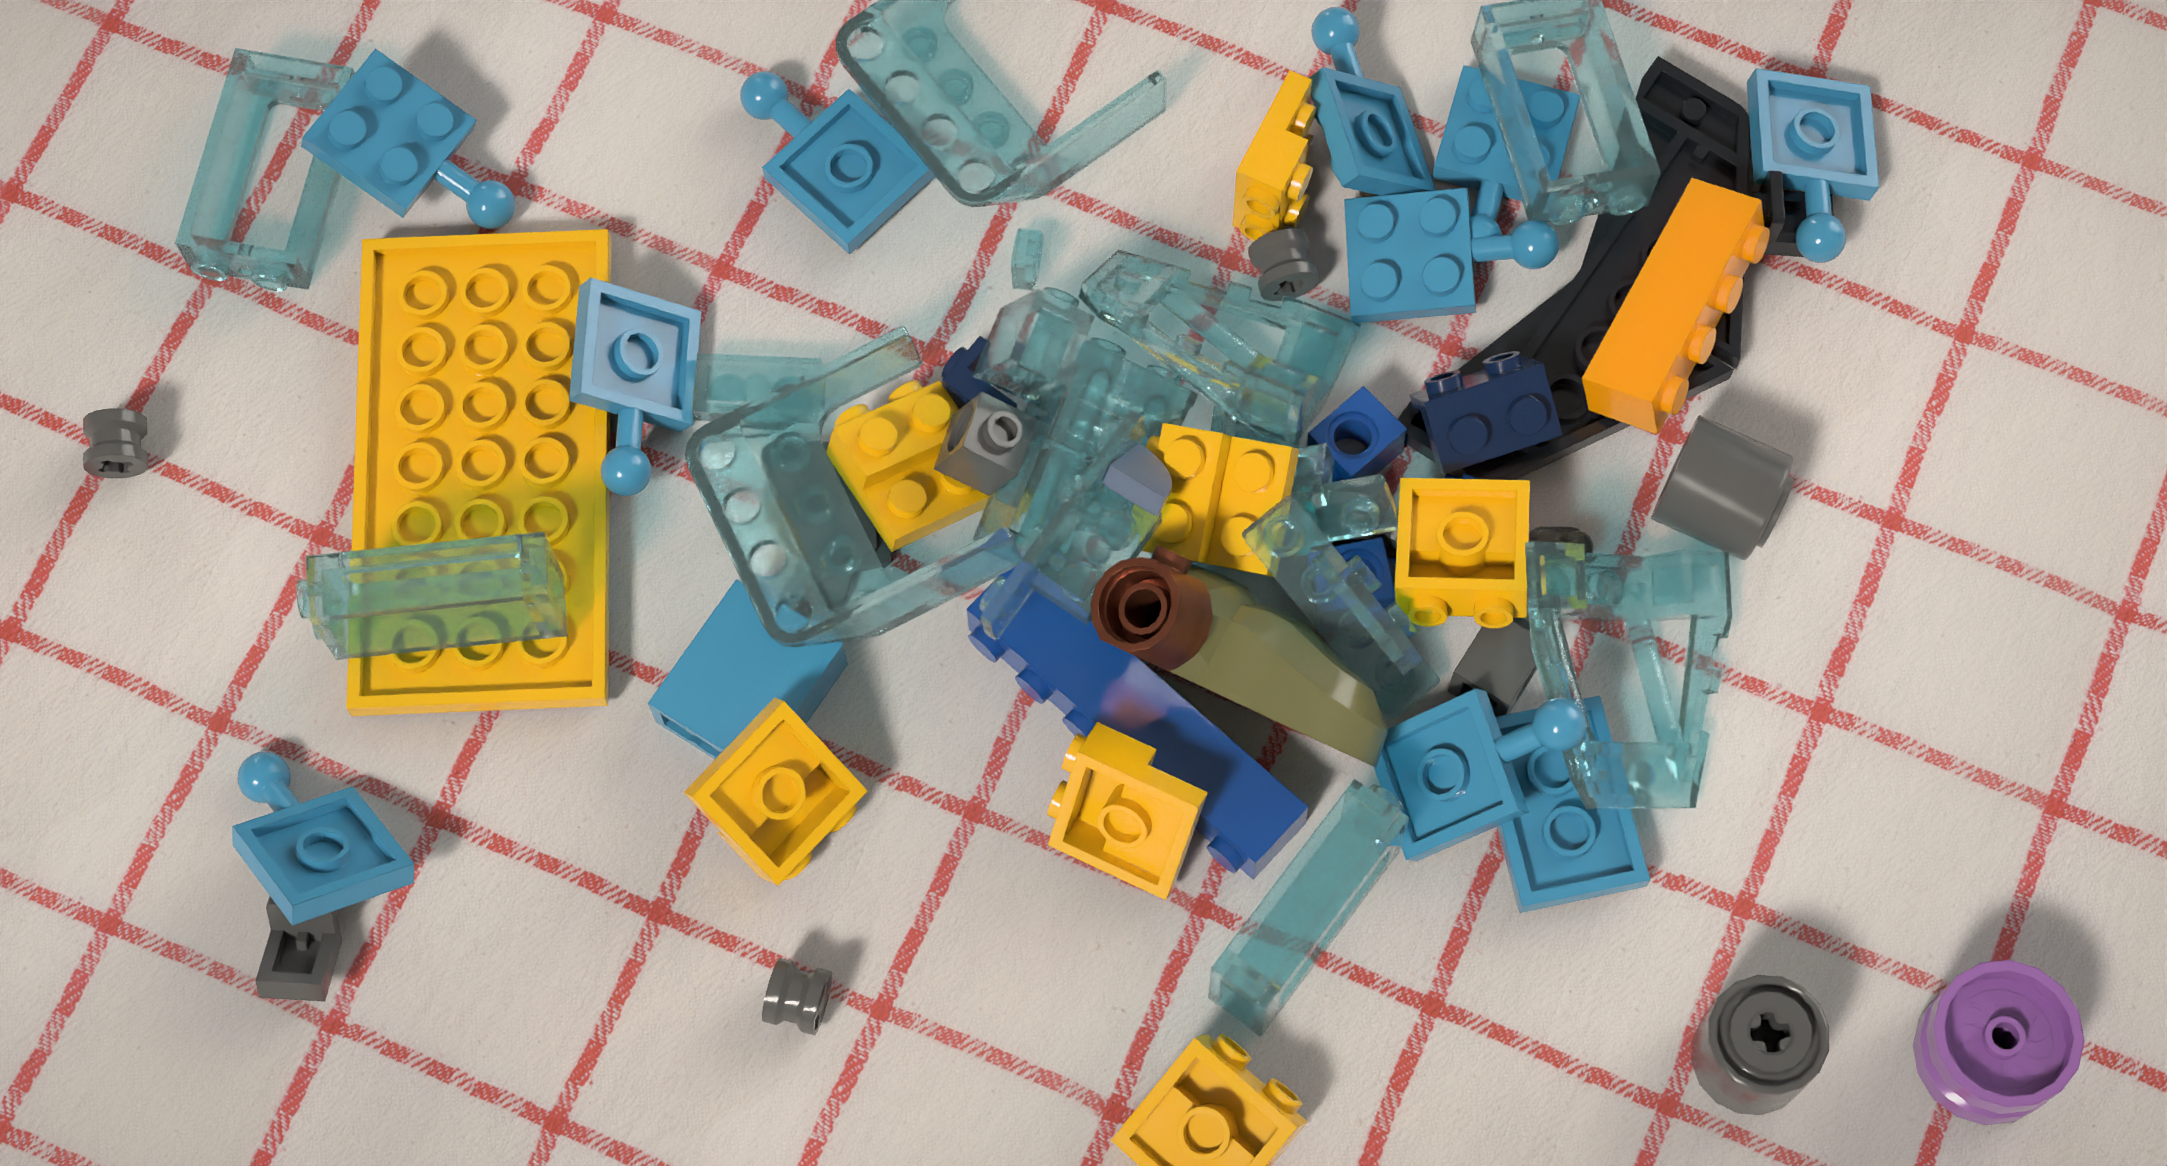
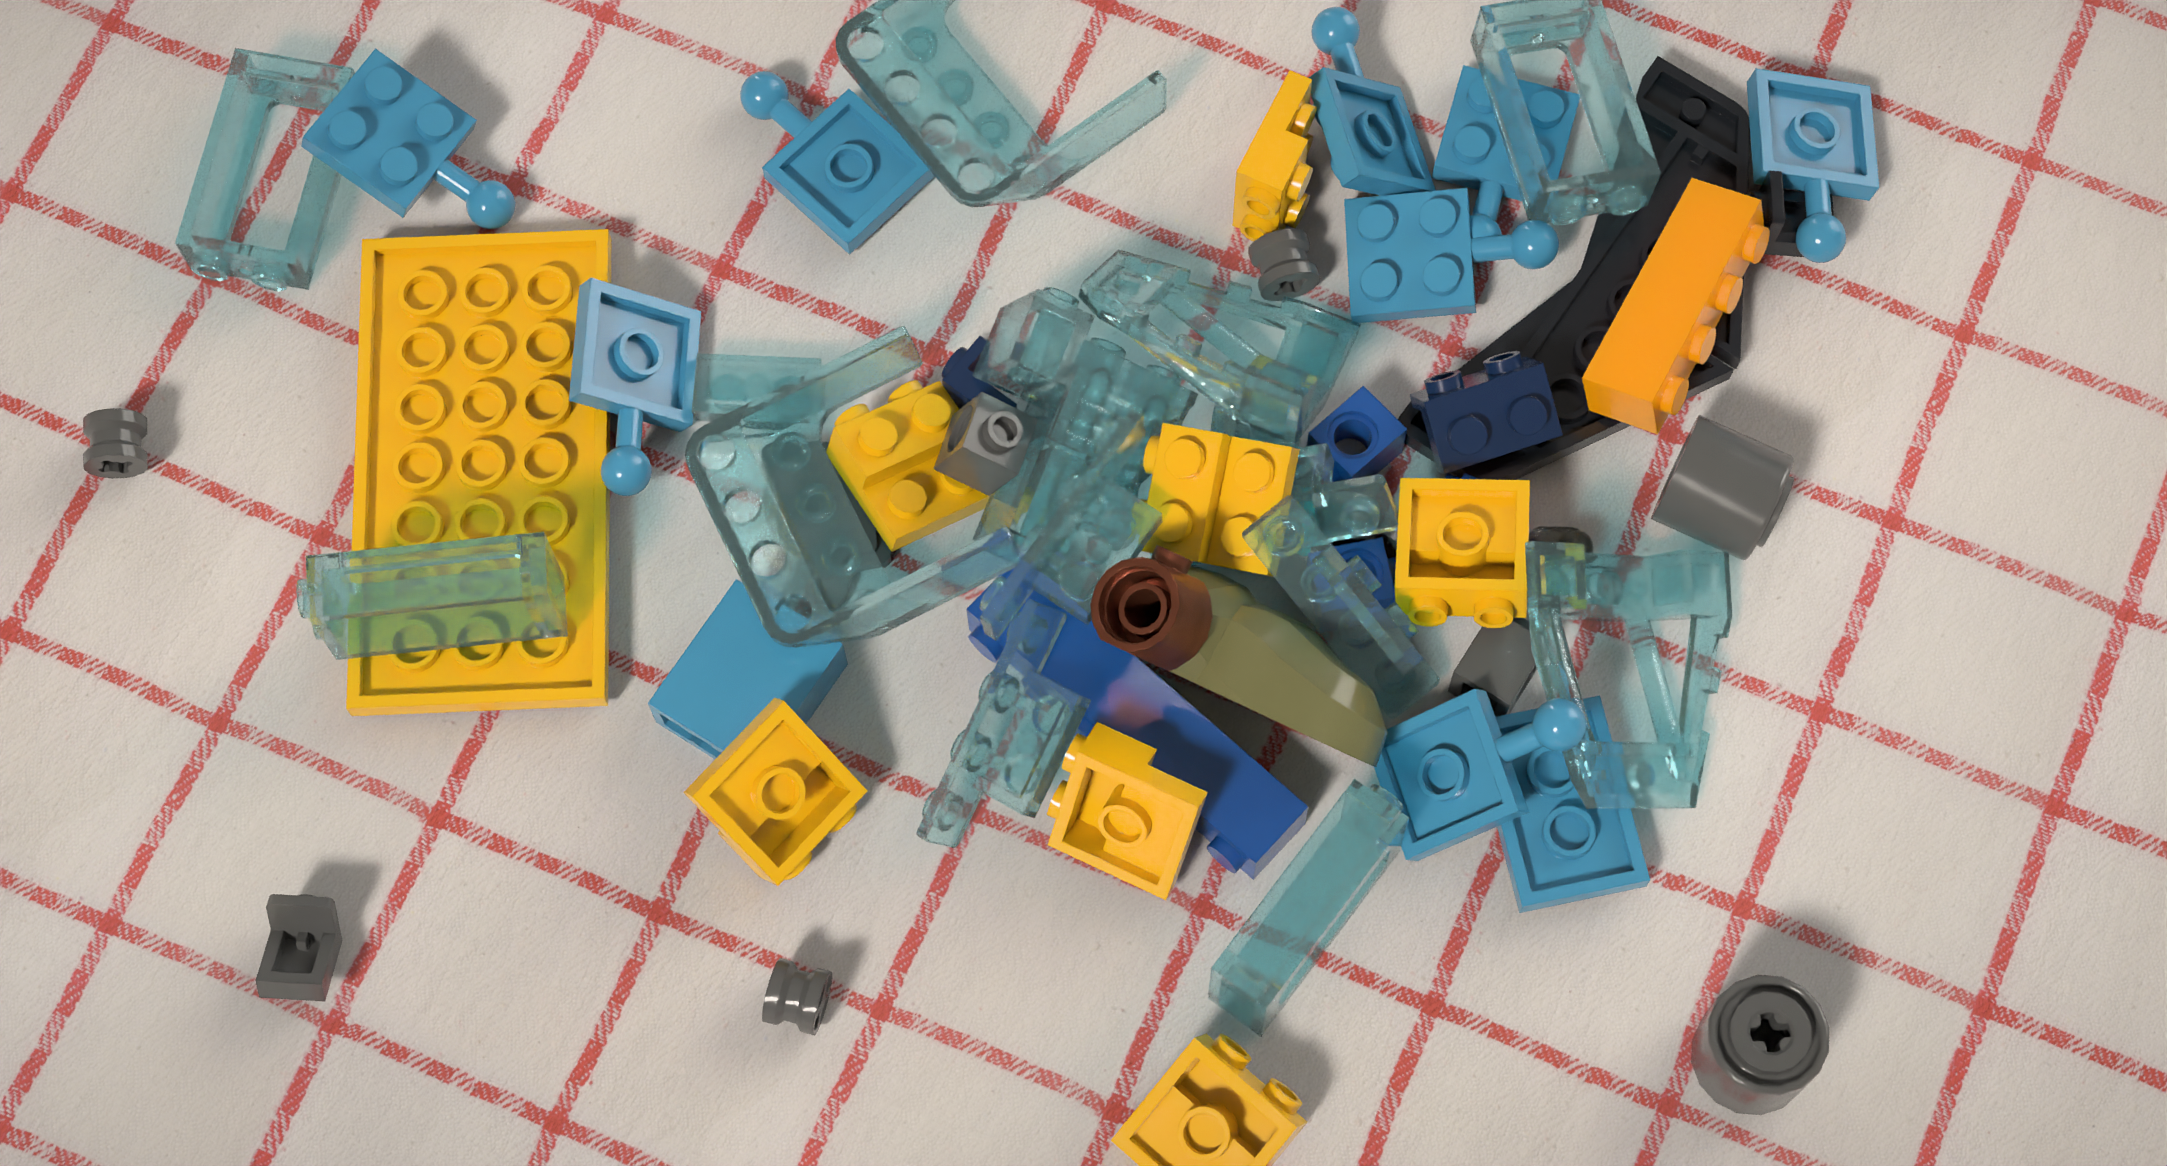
(315, 851): dark azure plate -> none
(1013, 734): none -> clear light blue bracket
(1026, 258): clear light blue tile -> none
(1140, 479): sand blue tile -> none
(2004, 1006): medium lavender wheel -> none

